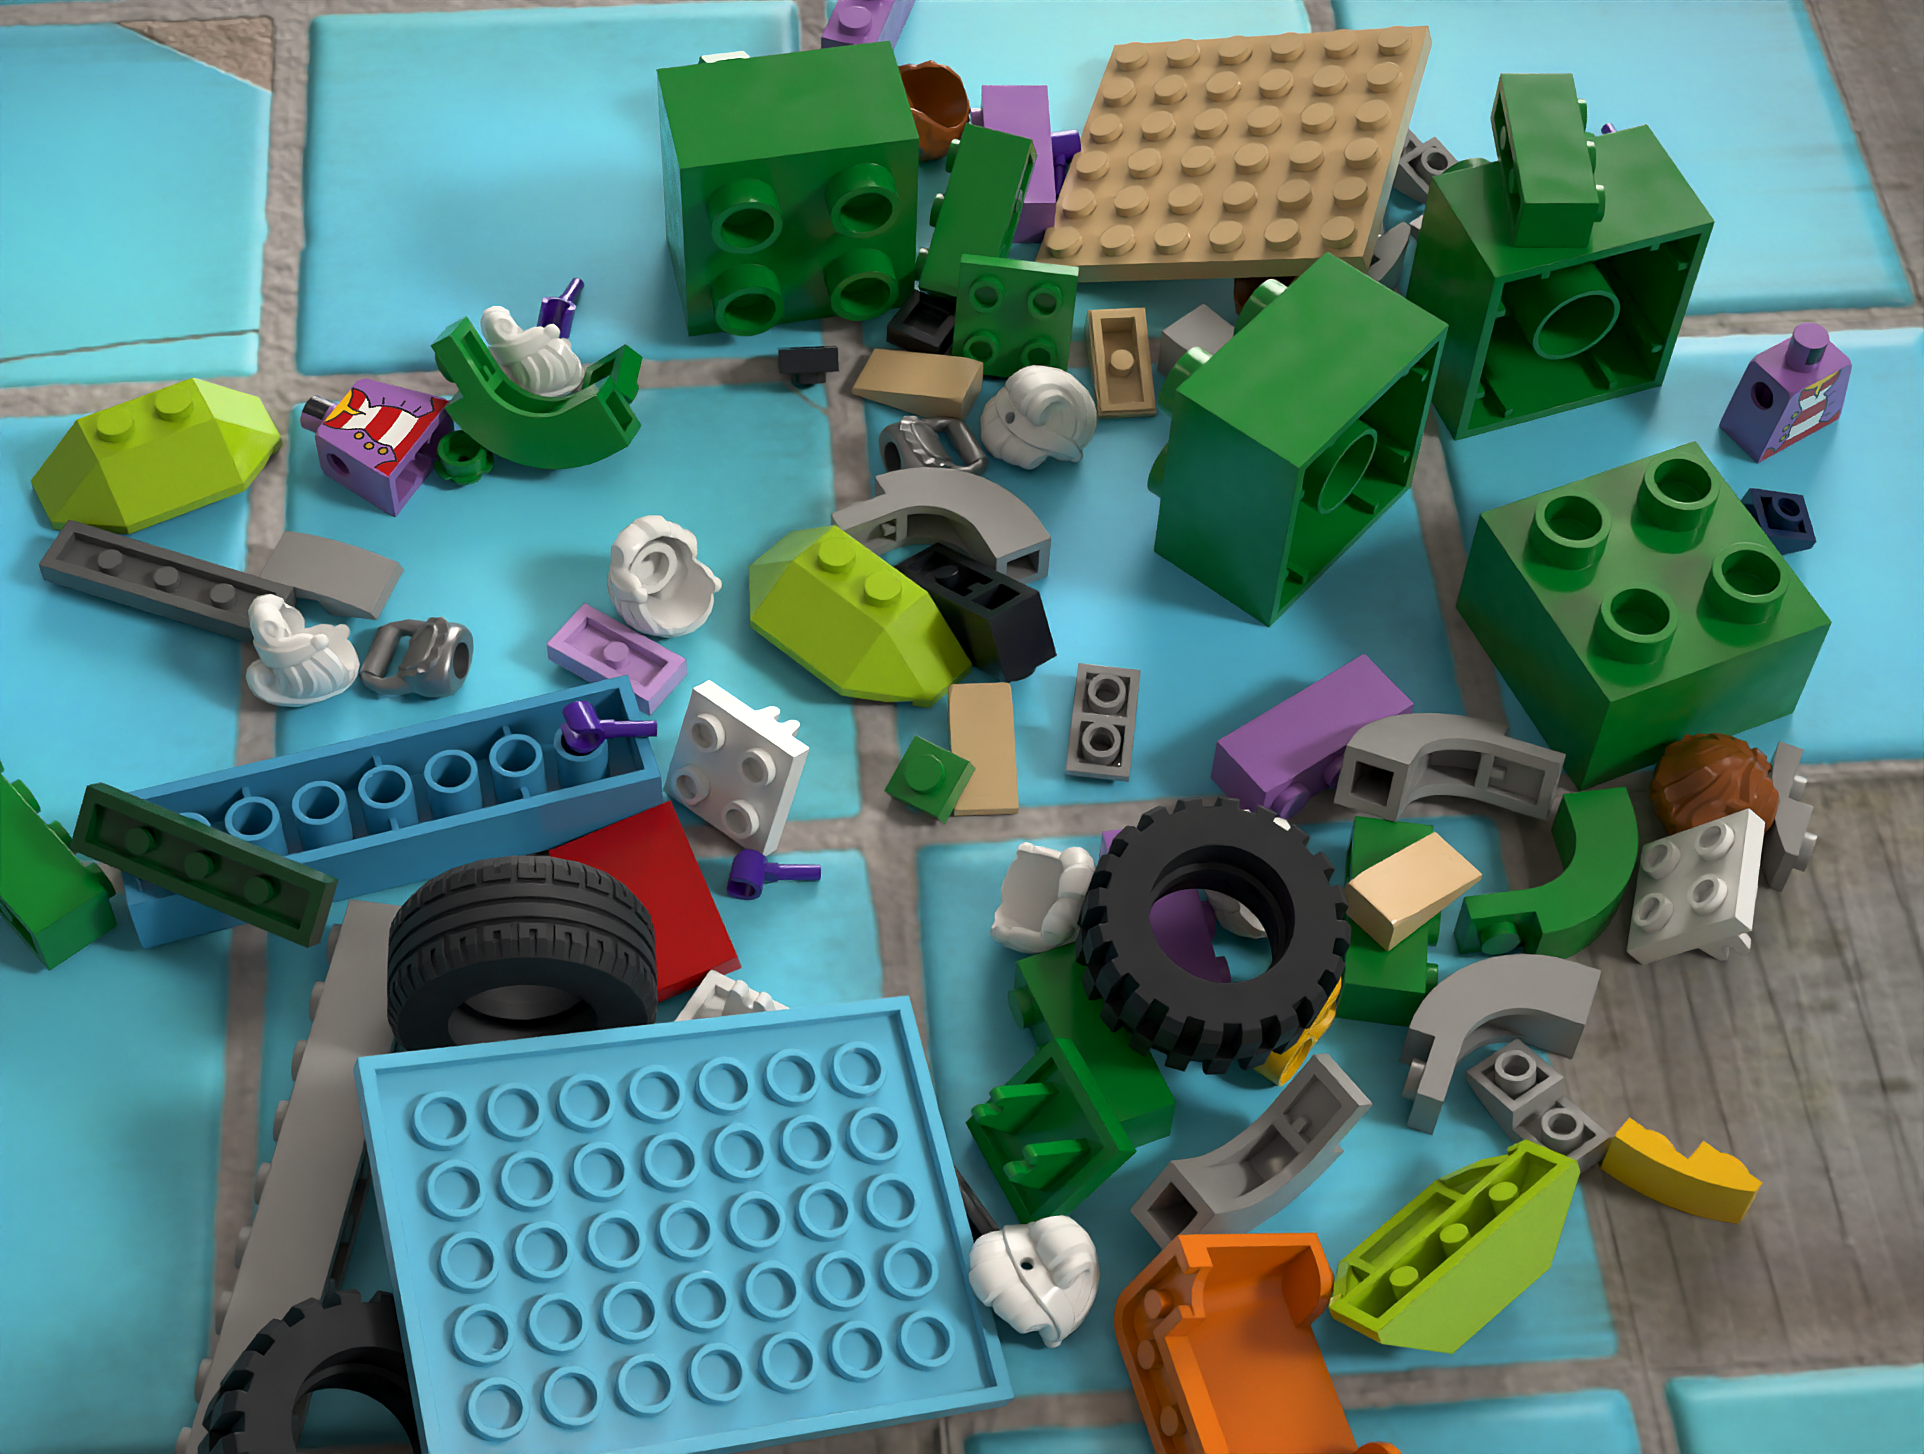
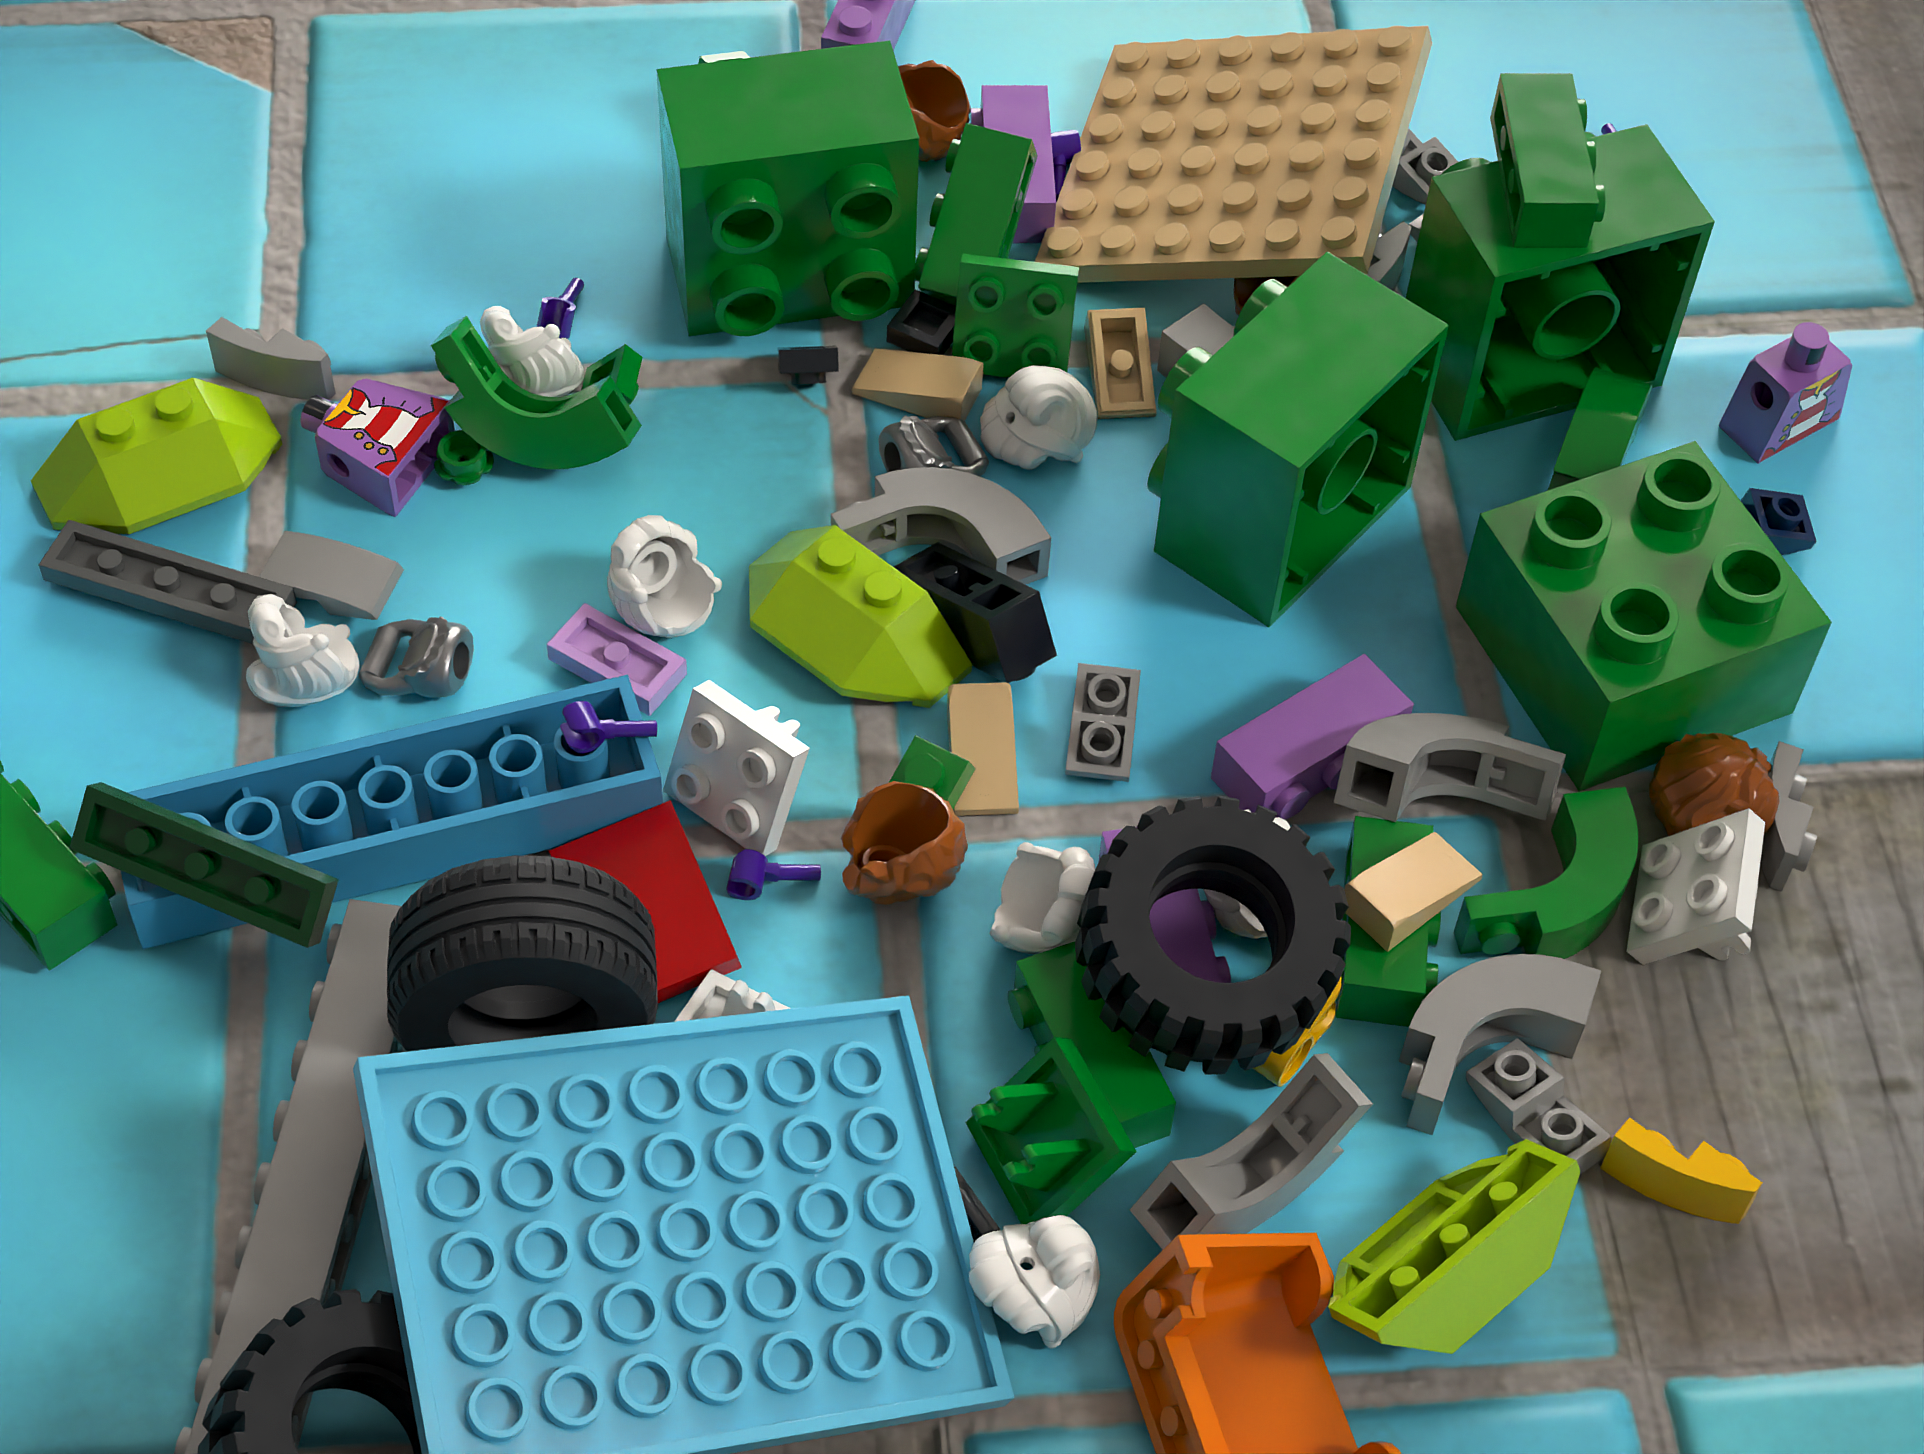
(280, 366): none -> light grey slope
(902, 844): none -> dark orange hair
(1601, 427): none -> green arch

